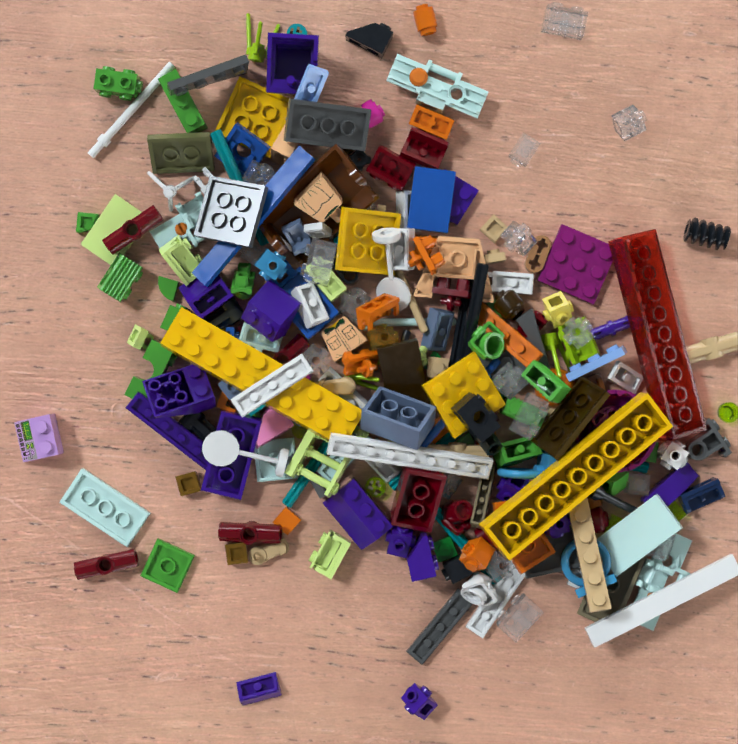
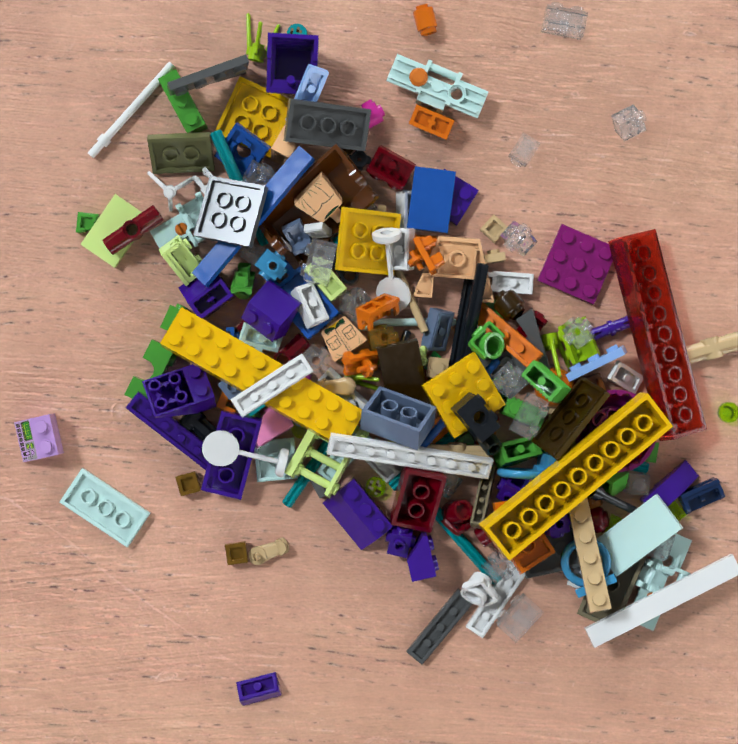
(94, 567): dark red piece -> none
(120, 277): bright green brick -> none
(122, 84): bright green brick -> none
(138, 337): yellowish green tile -> none
(167, 565): bright green tile -> none
(168, 287): bright green tile -> none
(227, 315): pearl dark grey piece -> none
(237, 532): dark red piece -> none
(287, 520): orange tile -> none
(330, 553): yellowish green hinge -> none
(372, 38): black slope -> none
(419, 701): dark purple brick -> none
(424, 148): dark red bracket -> none
(443, 289): dark red hips -> none
(444, 549): green plate -> none
(455, 569): black brick -> none
(476, 554): orange brick -> none
(541, 256): medium nougat beam -> none
(557, 309): light yellow brick -> none
(665, 453): white brick -> none
(707, 232): black piece -> none
(709, 442): dark grey pin -> none

